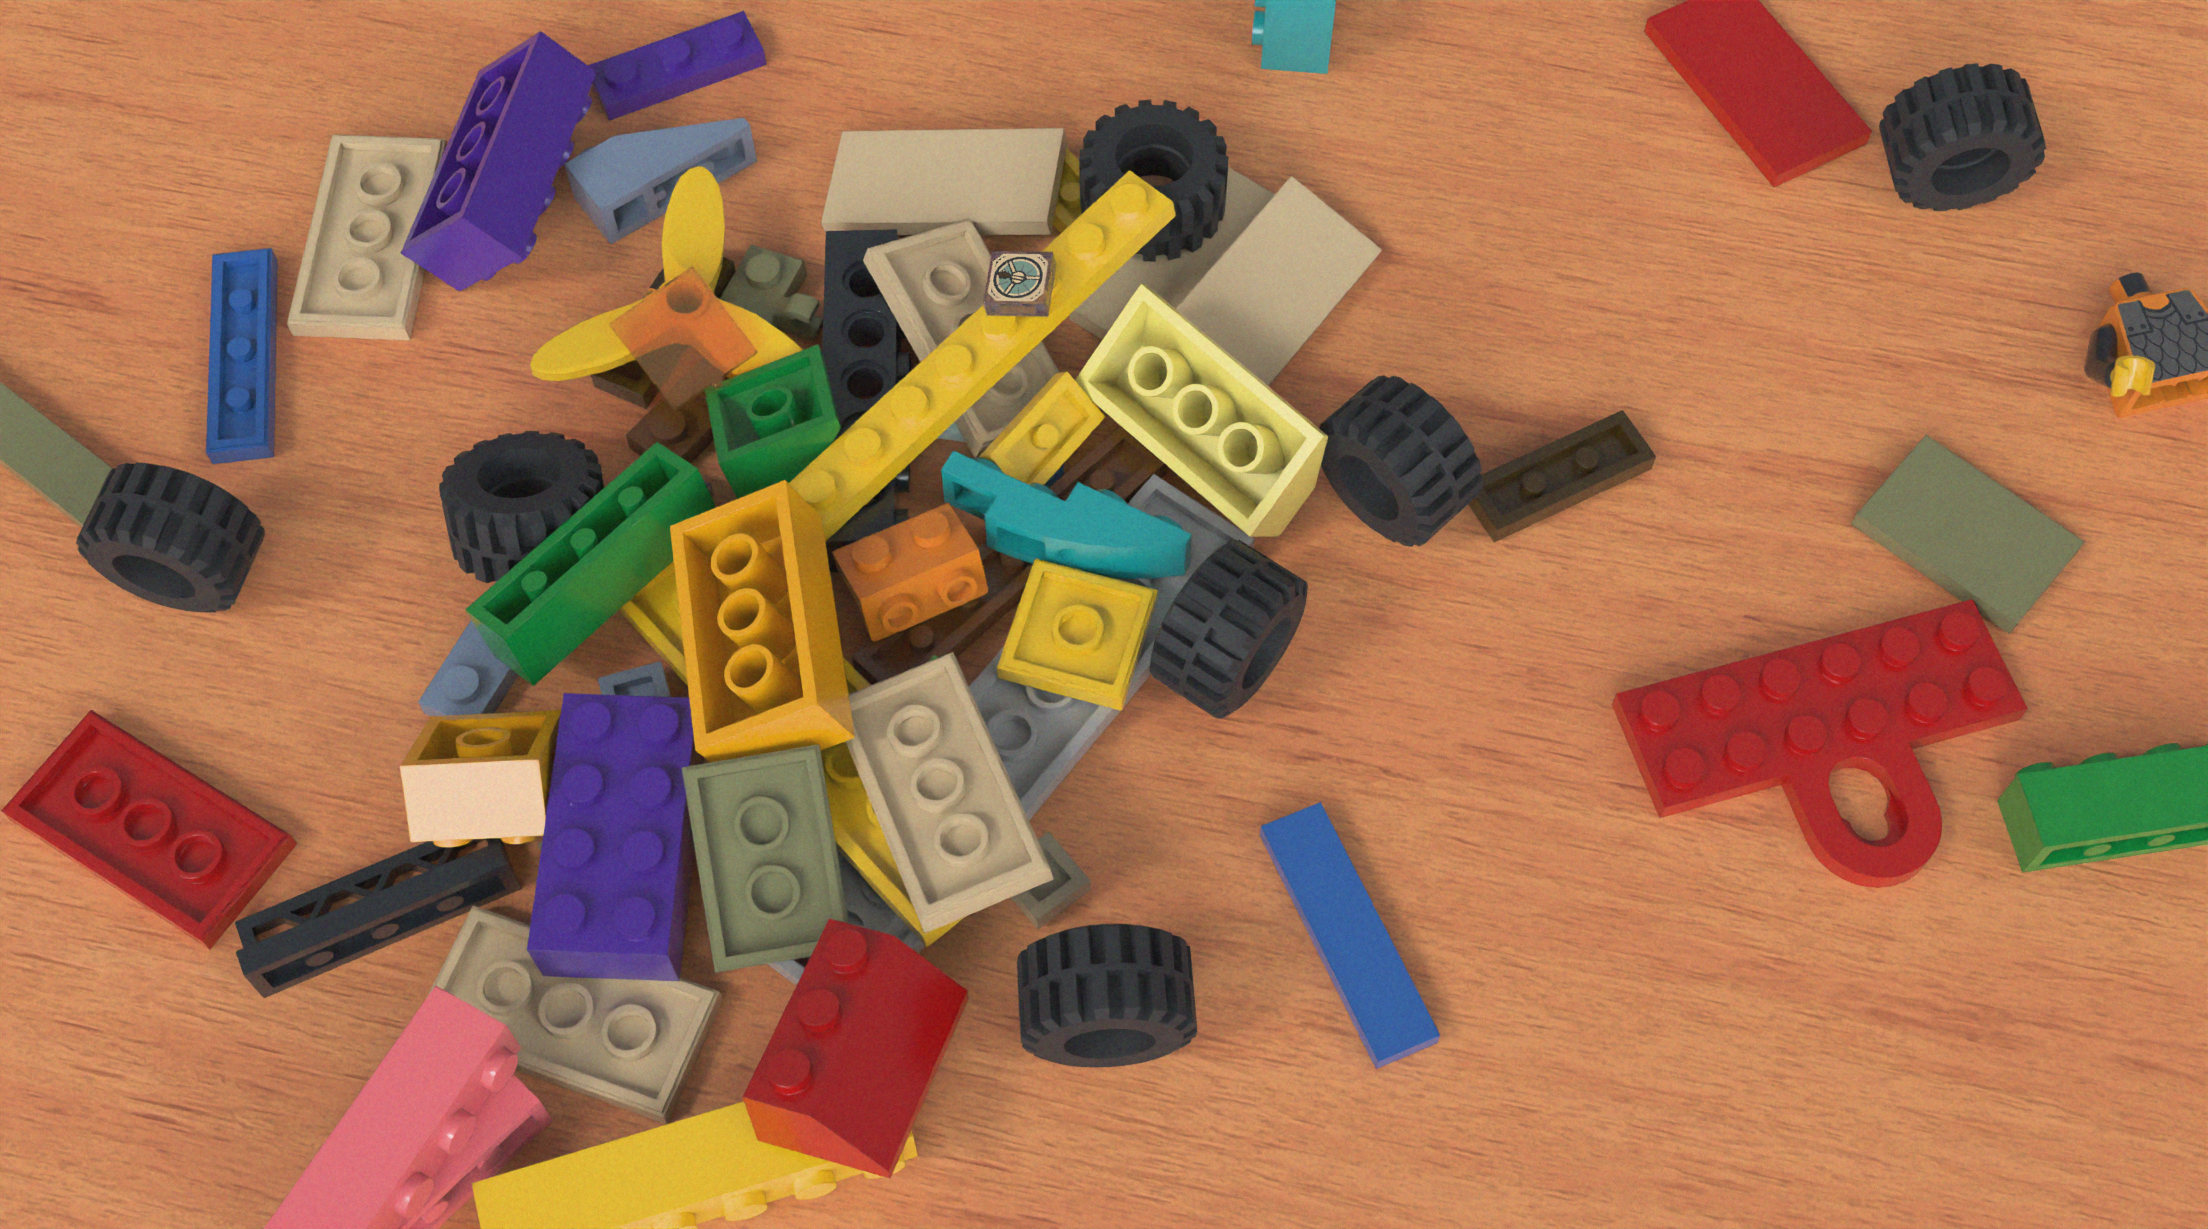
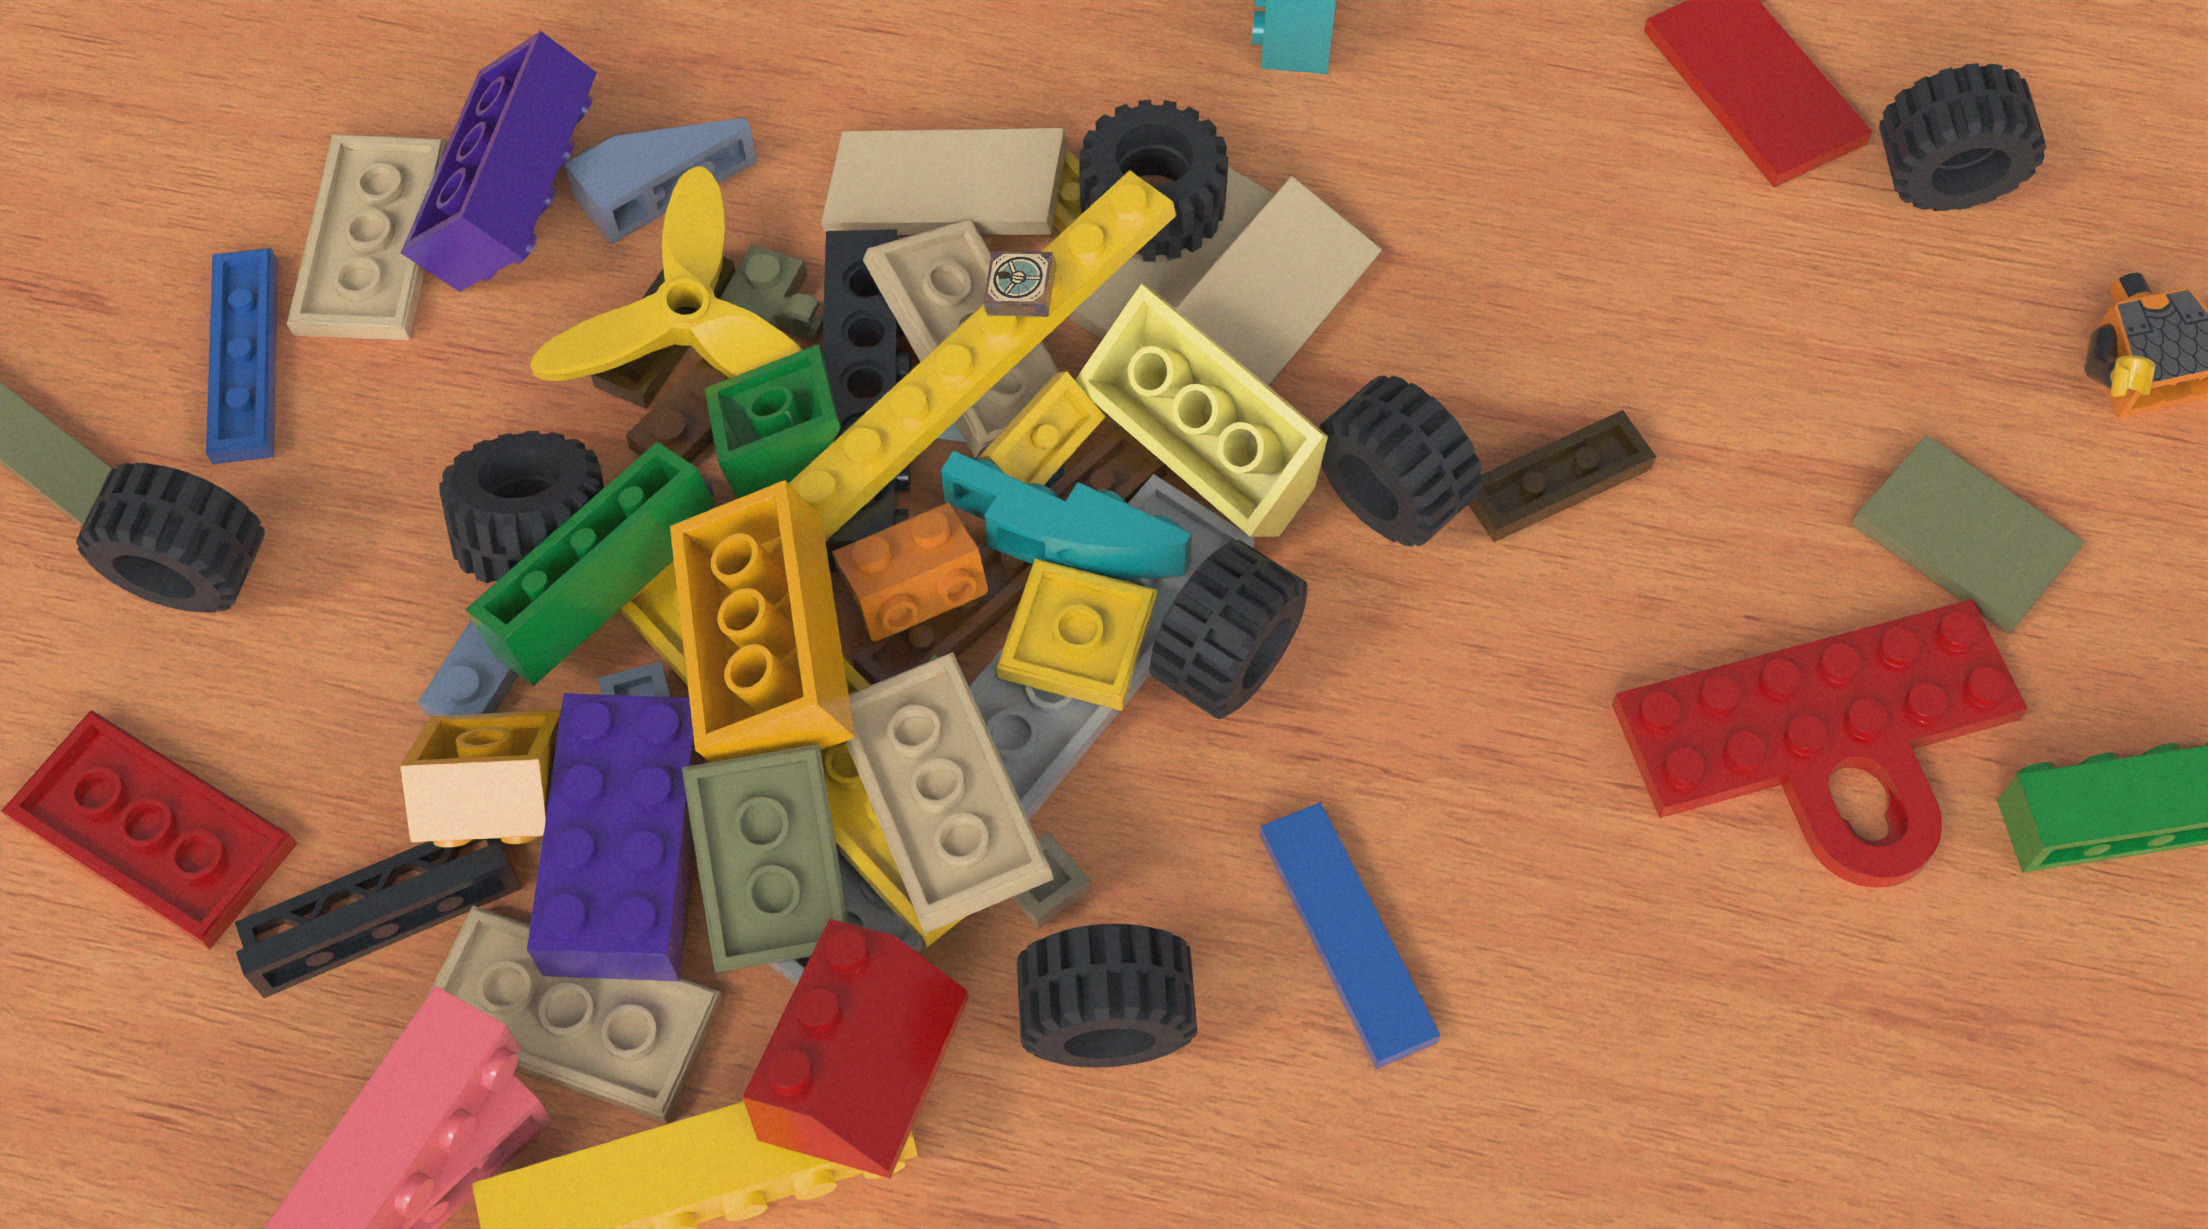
(677, 65): dark purple plate -> none
(683, 338): clear orange piece -> none

